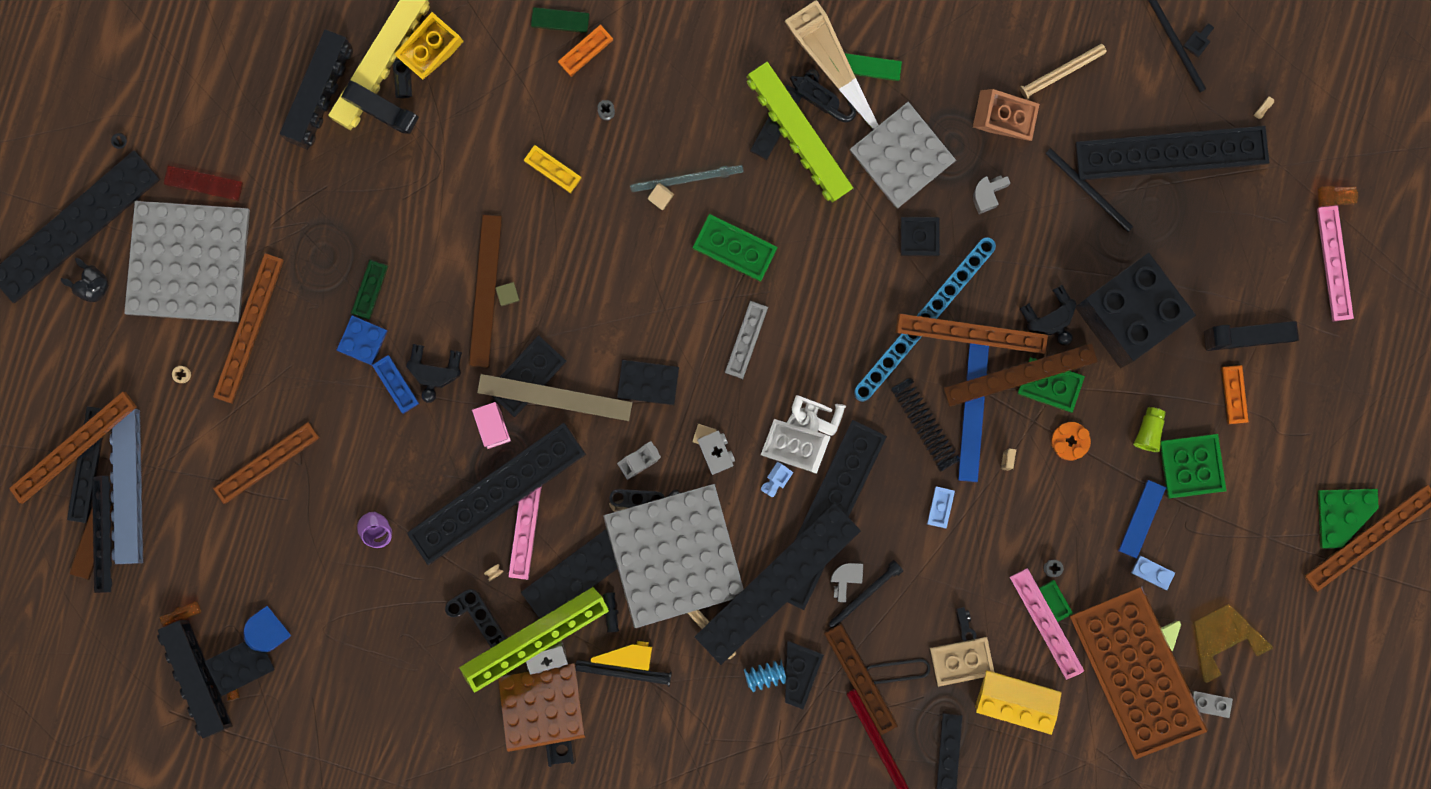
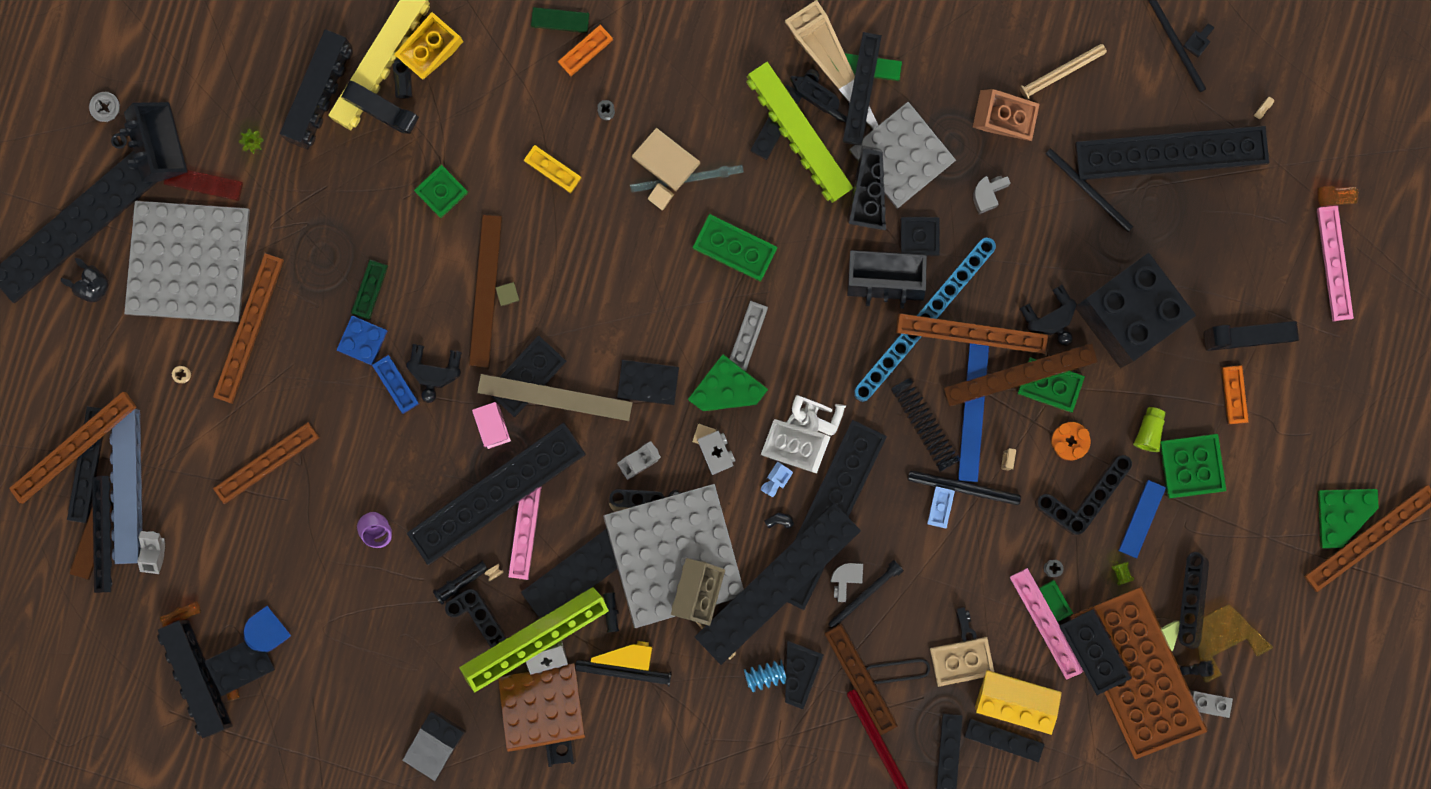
(106, 98): none -> light grey gear
(151, 552): none -> light grey brick
(154, 141): none -> black piece
(254, 136): none -> clear neon green gear
(434, 745): none -> slope
(441, 191): none -> green plate
(454, 590): none -> black pin
(666, 159): none -> tan tile
(697, 591): none -> dark tan slope
(727, 387): none -> green plate
(779, 518): none -> black arm
(862, 88): none -> black plate
(868, 193): none -> black wedge
(887, 276): none -> black piece
(963, 487): none -> black axle
(1004, 740): none -> black plate
(1089, 500): none -> black beam
(1095, 651): none -> black plate
(1123, 573): none -> clear neon green bush
(1152, 572): light blue plate -> none
(1196, 609): none -> black beam
(1204, 669): none -> black piece

